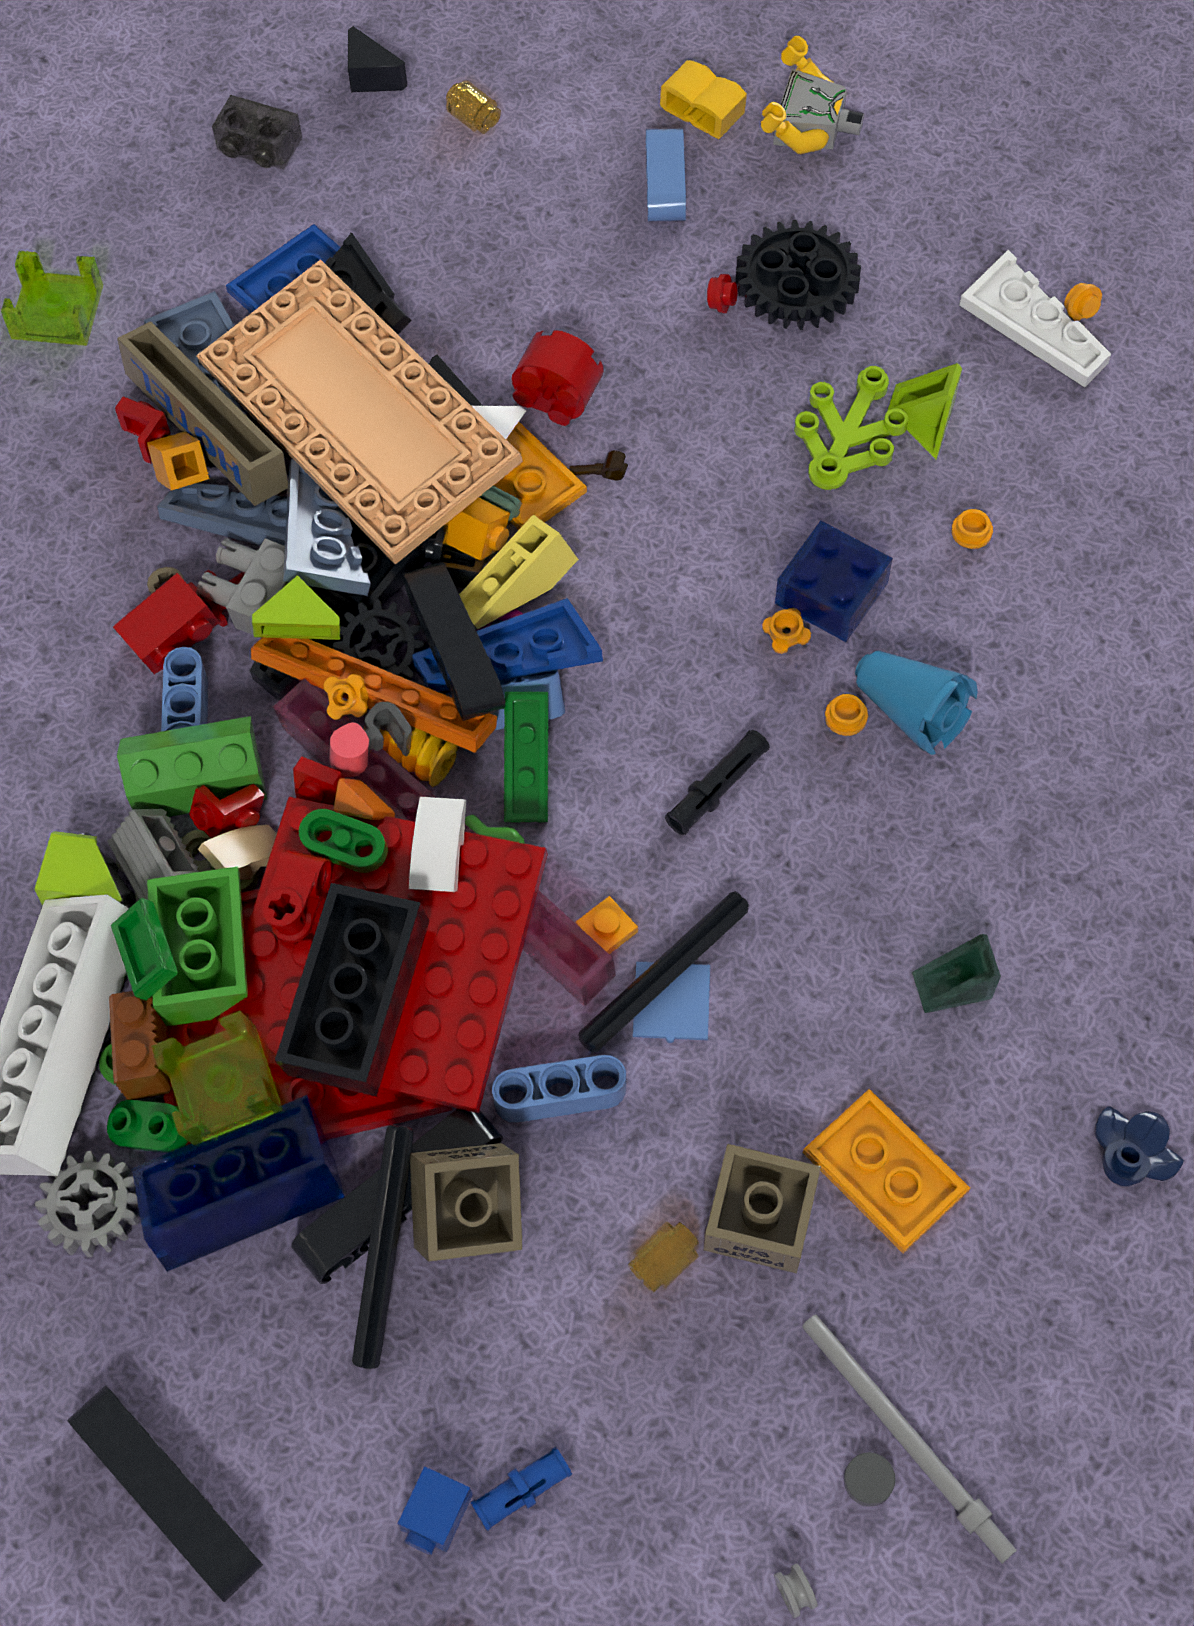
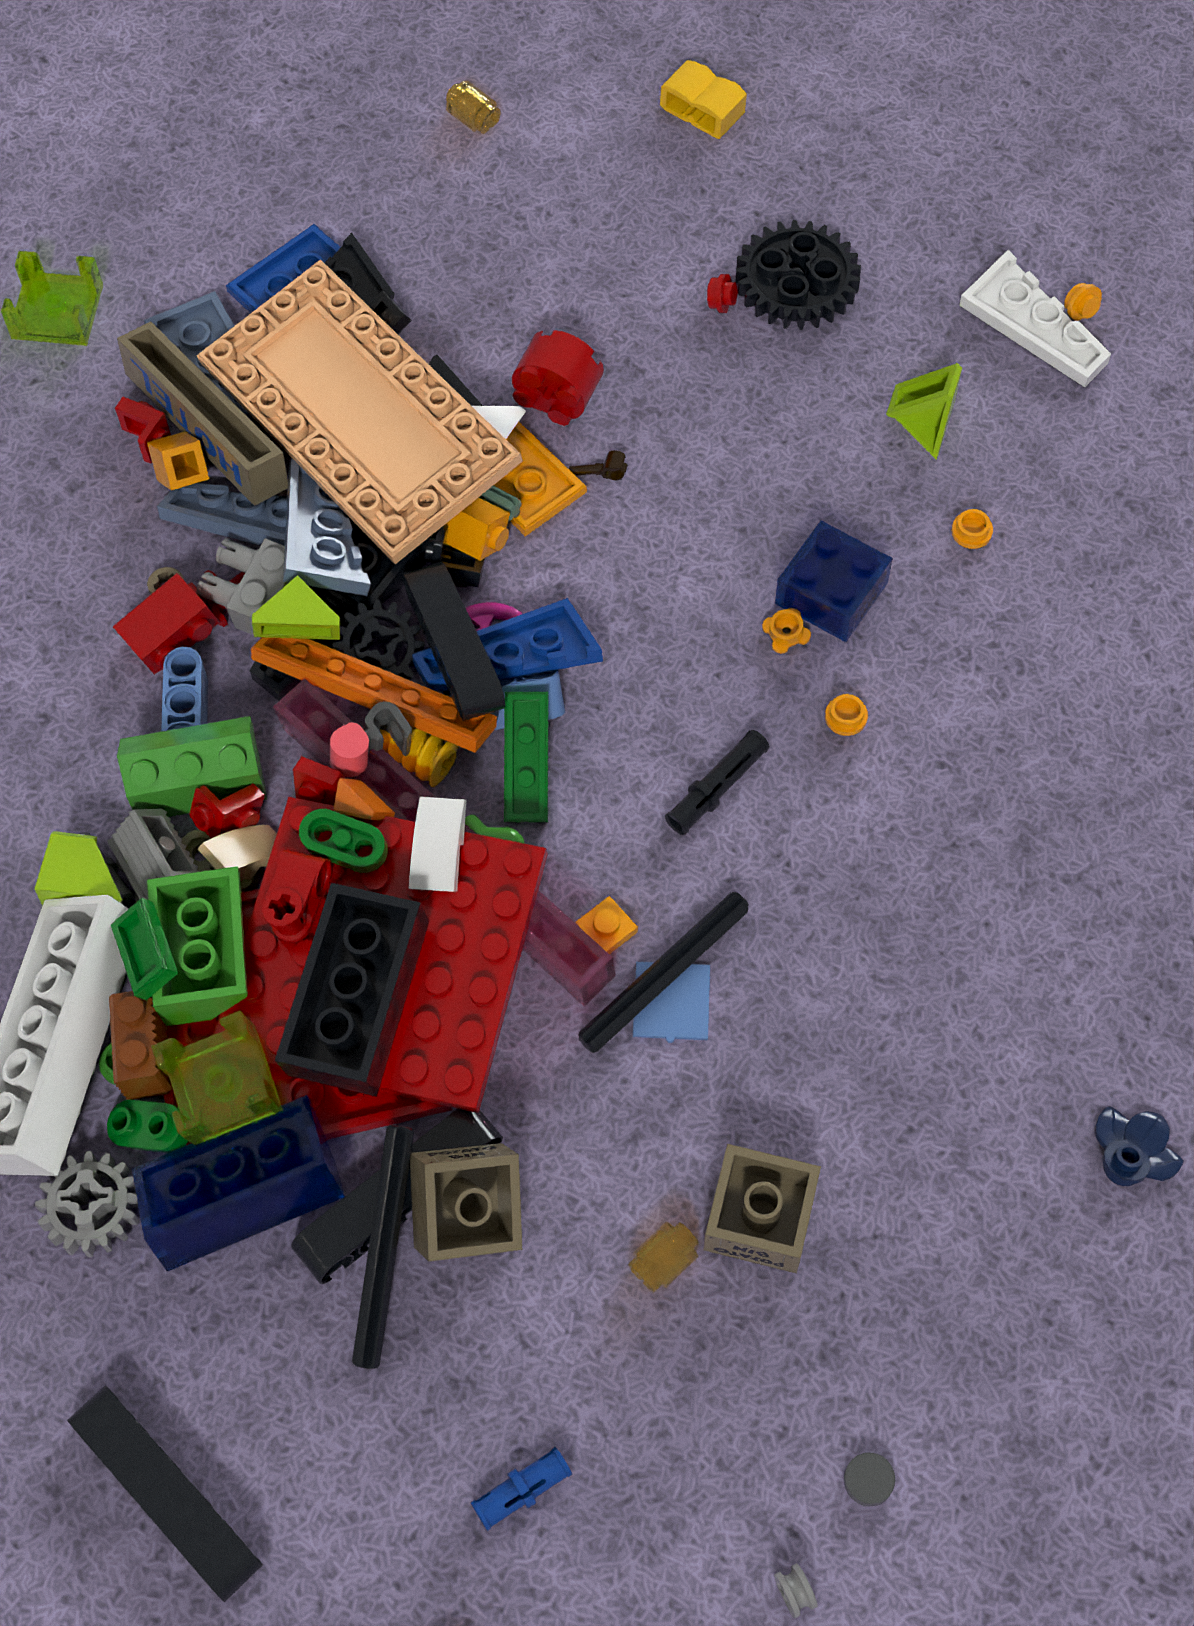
(257, 132): clear smoke brick -> none
(357, 694): light orange plate -> none
(372, 66): black slope -> none
(434, 1511): blue brick -> none
(518, 572): light yellow slope -> none
(576, 1073): medium blue beam -> none
(665, 175): medium blue beam -> none
(810, 107): torso -> none
(849, 433): lime plant -> none
(886, 1170): light orange tile -> none
(917, 697): dark azure cone -> none
(959, 976): clear green slope -> none
(973, 1513): light grey bar -> none

